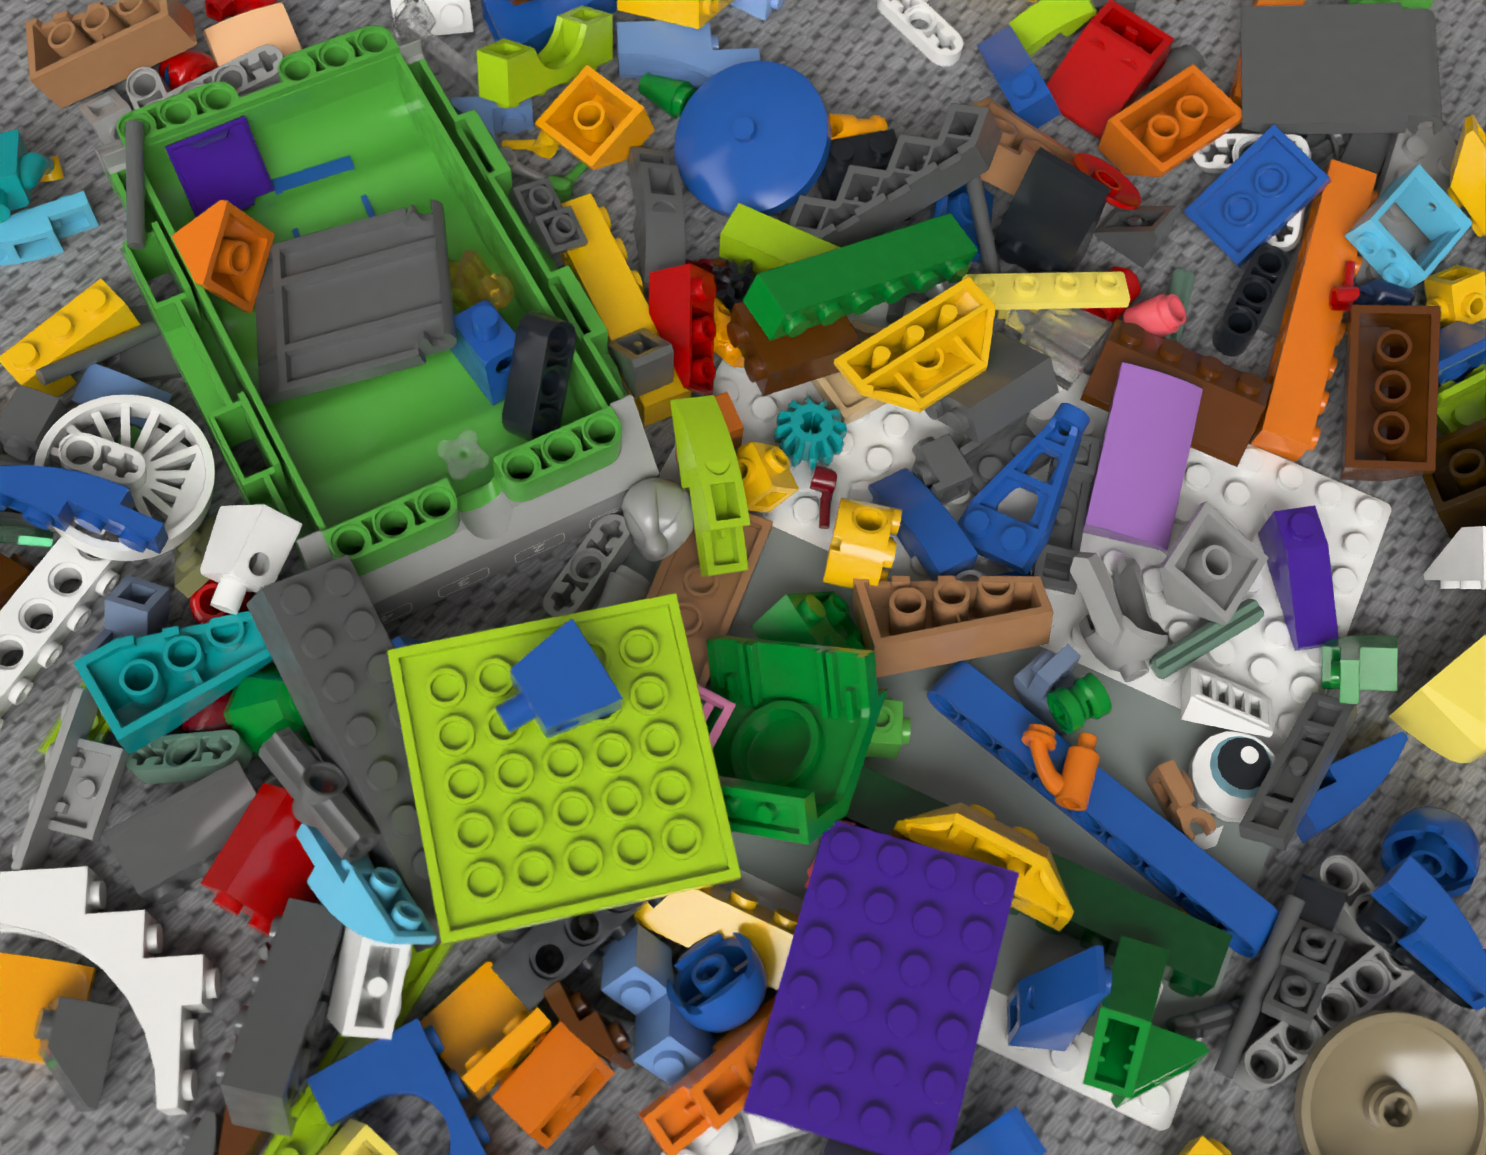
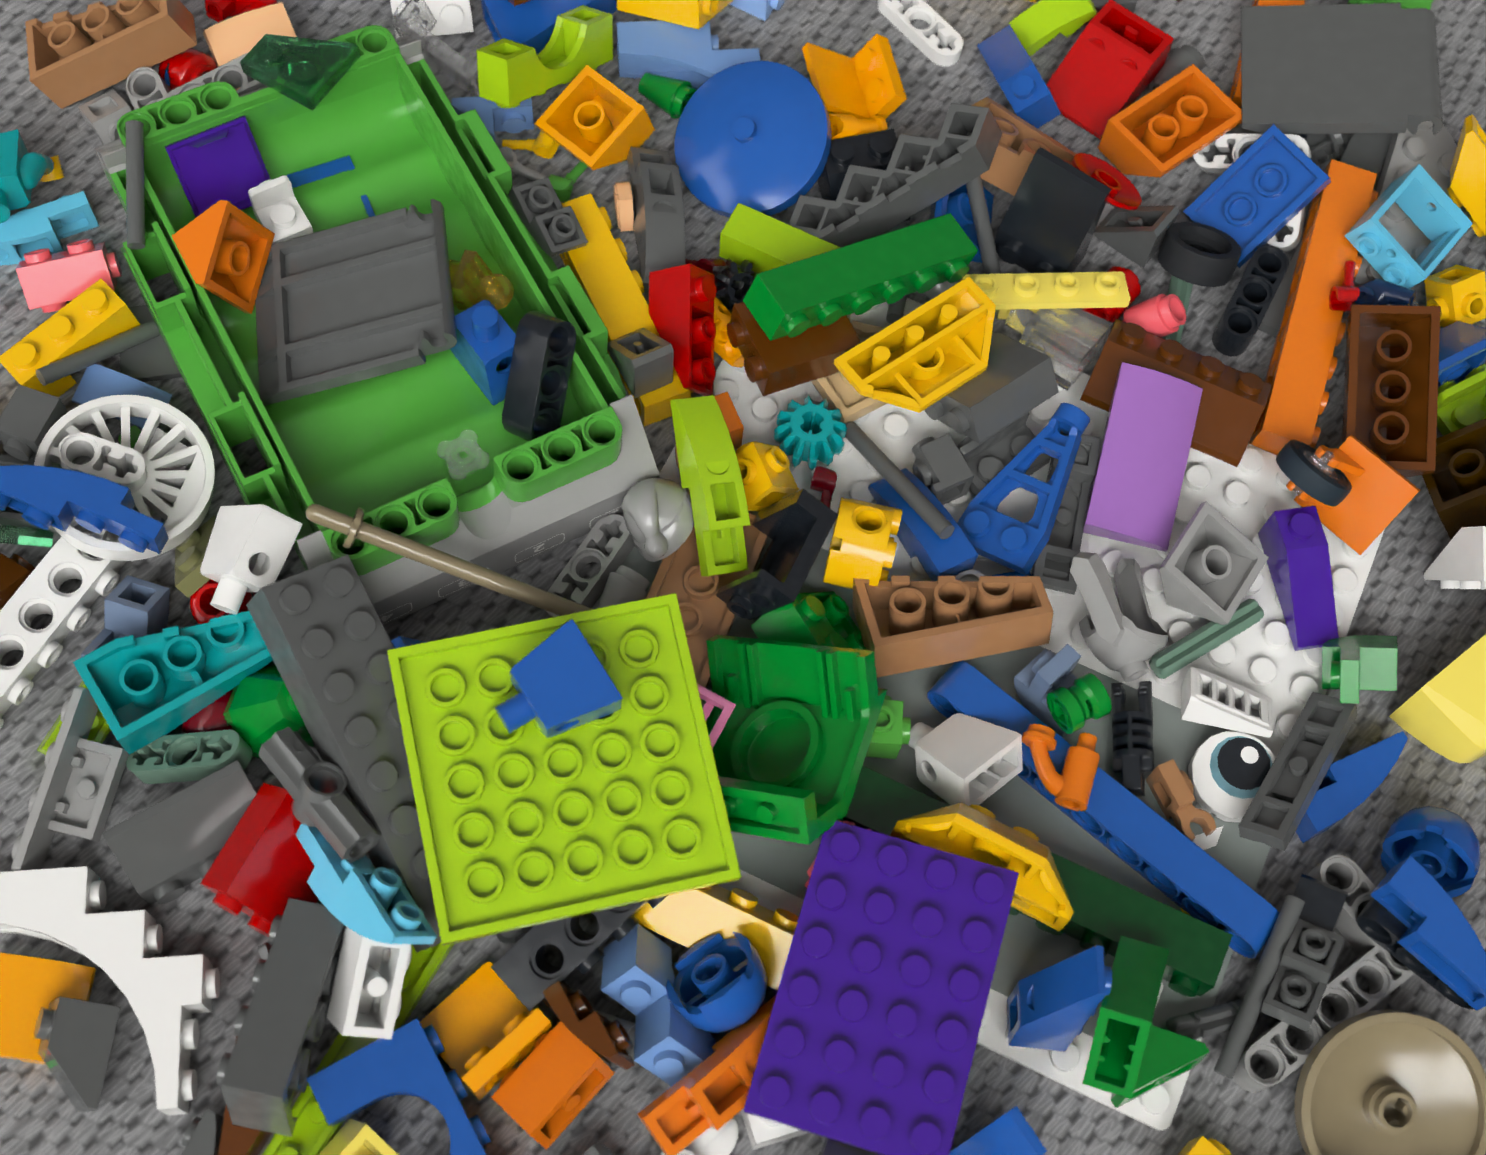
(60, 277): none -> coral brick
(279, 210): none -> white bracket
(300, 66): none -> clear green wing
(356, 528): none -> dark tan bar
(623, 206): none -> light nougat tile
(797, 534): none -> black panel
(857, 85): none -> light orange bracket
(899, 481): none -> dark grey bar
(965, 758): none -> white torso
(1133, 737): none -> black hinge
(1199, 254): none -> black tyre
(1349, 486): none -> orange plate

